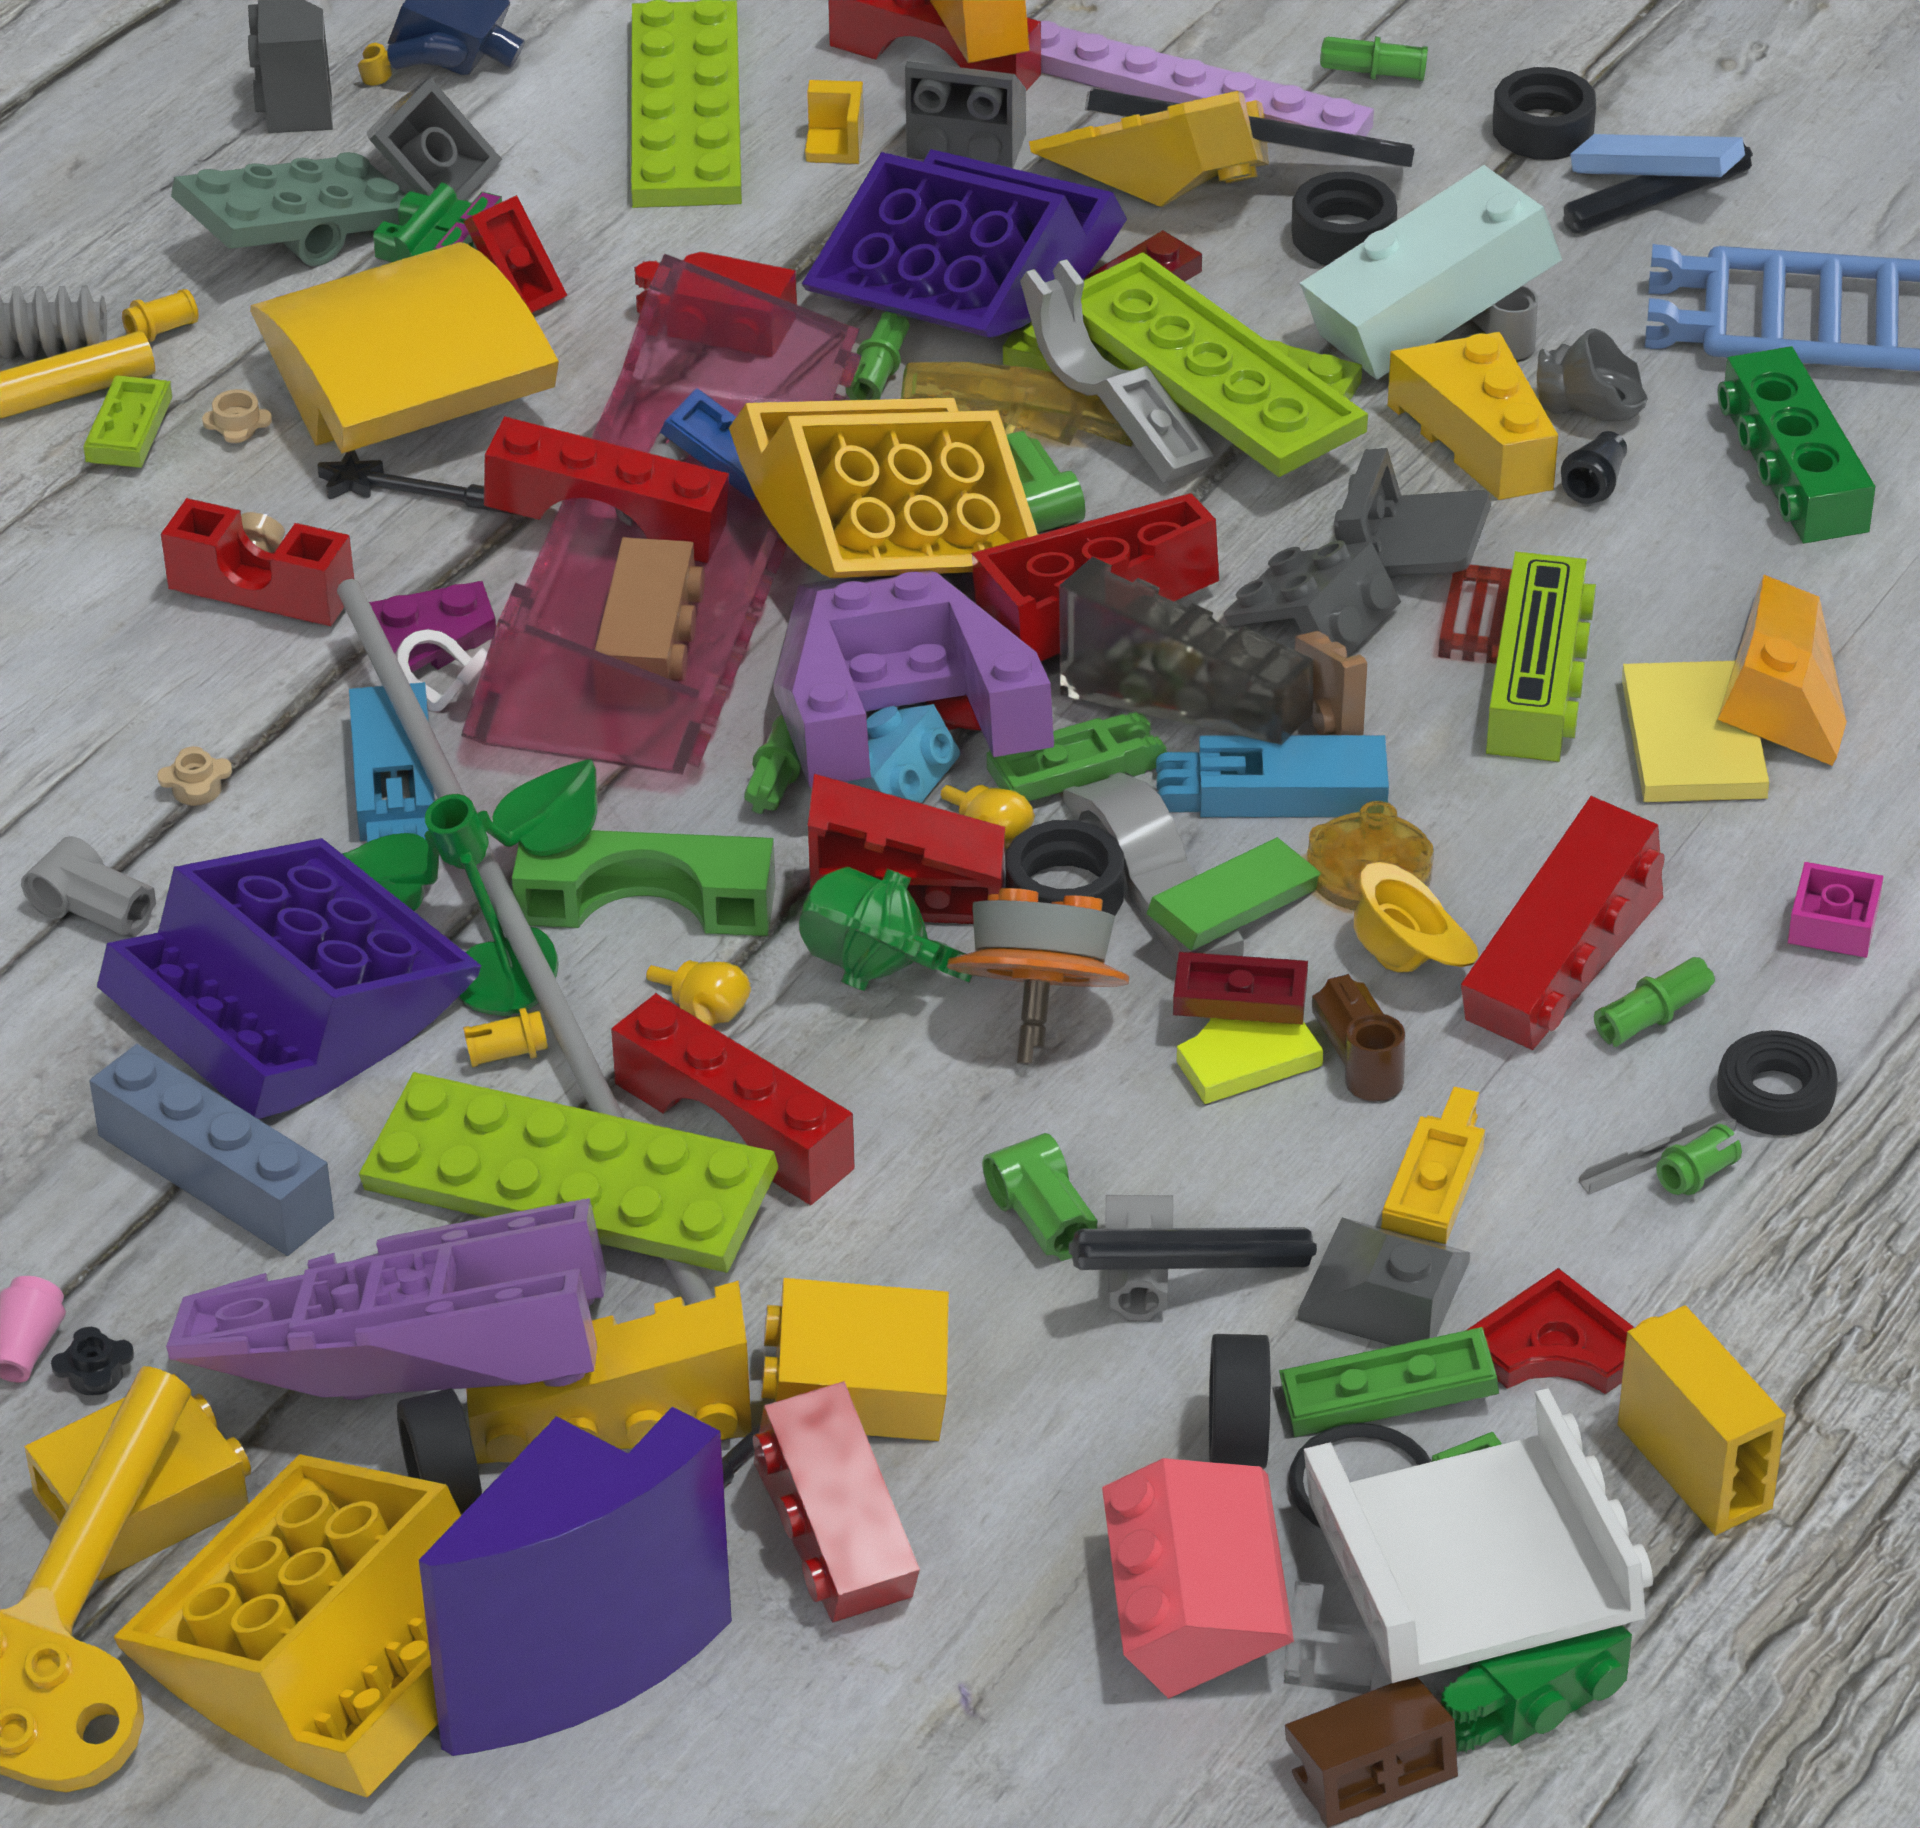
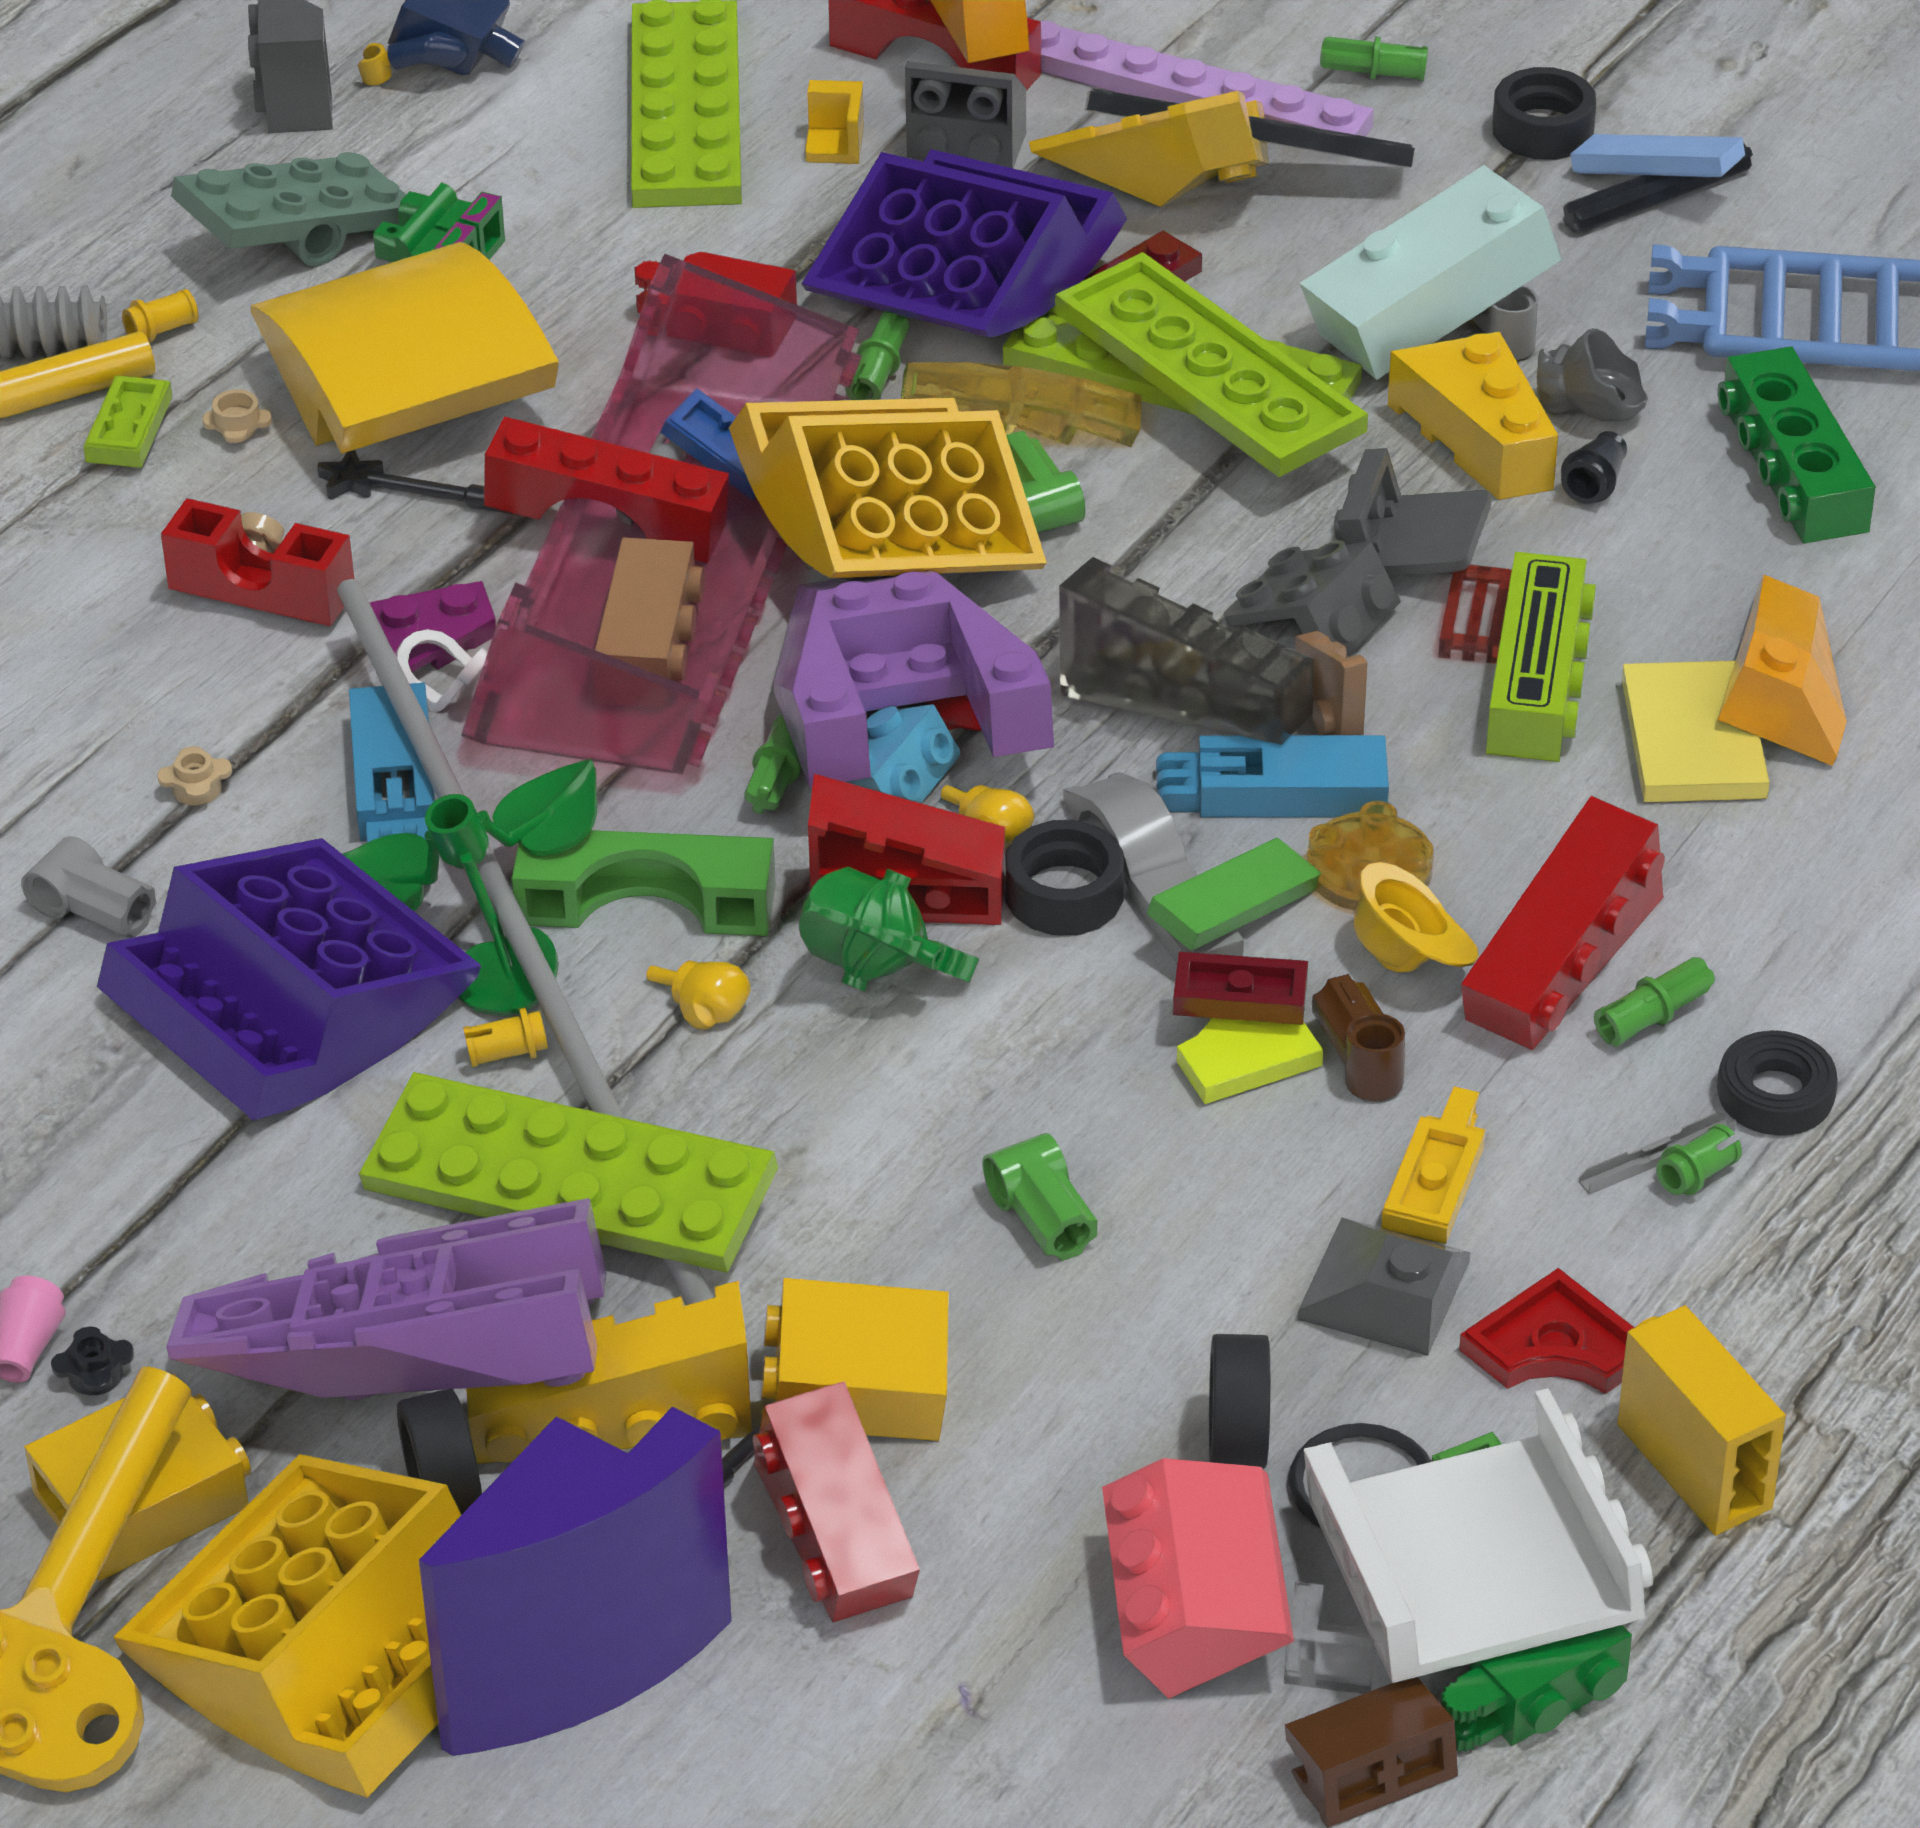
(212, 1149): sand blue brick -> none
(433, 142): dark grey slope -> none
(513, 246): red slope -> none
(674, 1056): red arch -> none
(1042, 948): piece -> none
(1080, 757): bright green hinge -> none
(1131, 396): light grey piece -> none
(1138, 1292): light grey piece -> none
(1159, 542): red wedge -> none
(1192, 1248): black axle -> none
(1339, 195): black tyre -> none
(1389, 1382): bright green tile -> none
(1835, 909): dark pink piece -> none

